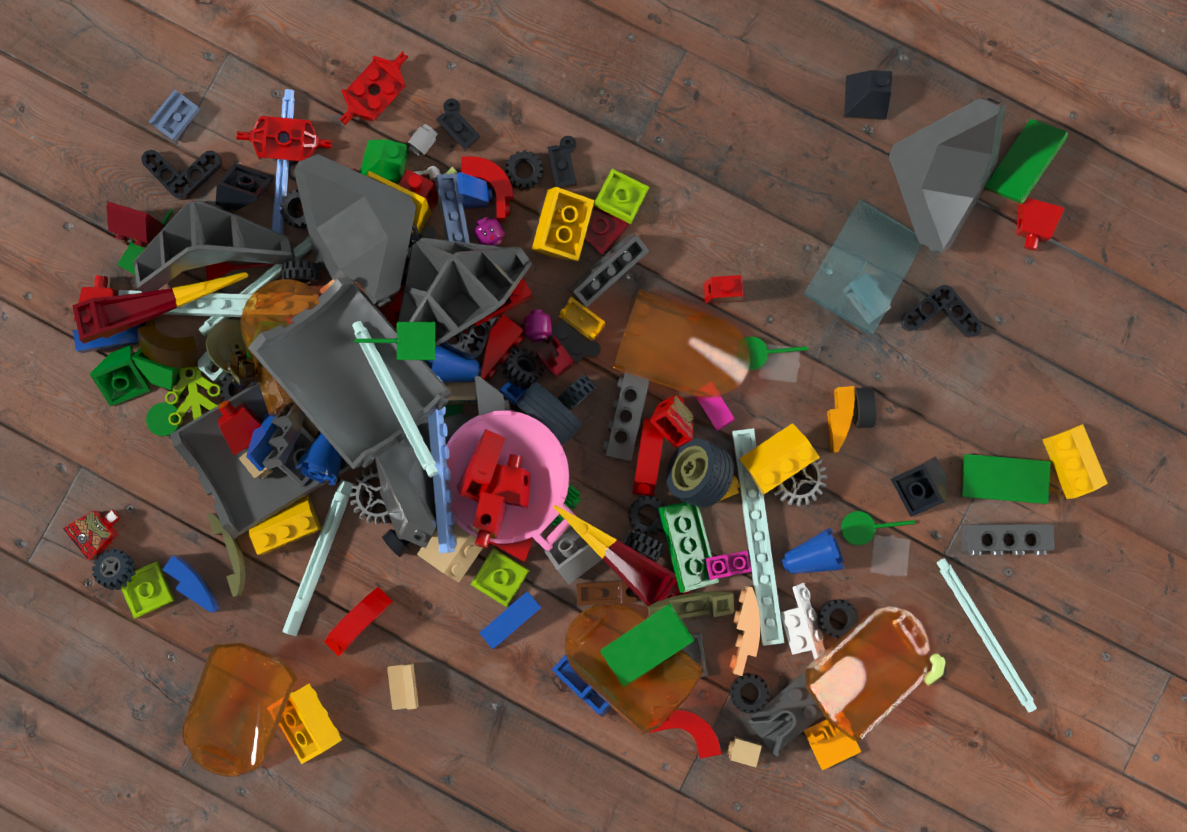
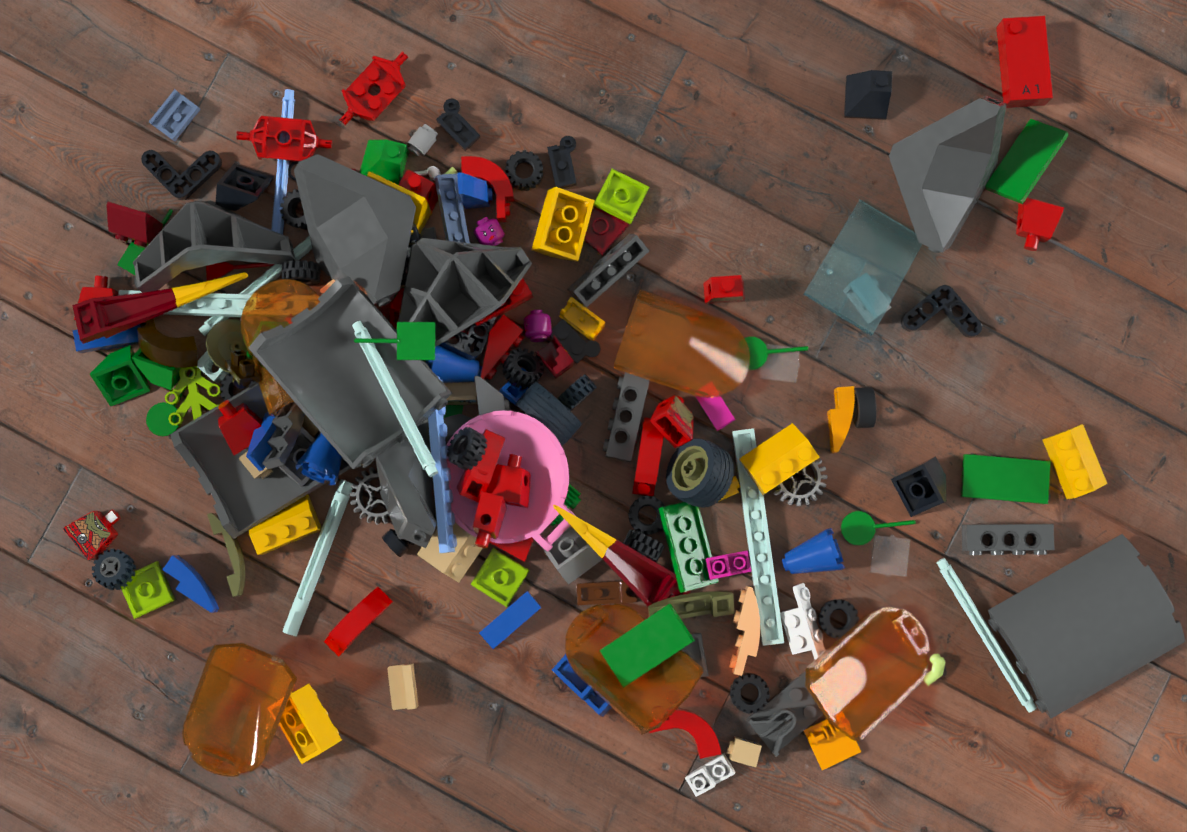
(467, 448): none -> black tyre
(710, 774): none -> white slope
(1024, 61): none -> red brick
(1087, 625): none -> dark grey panel

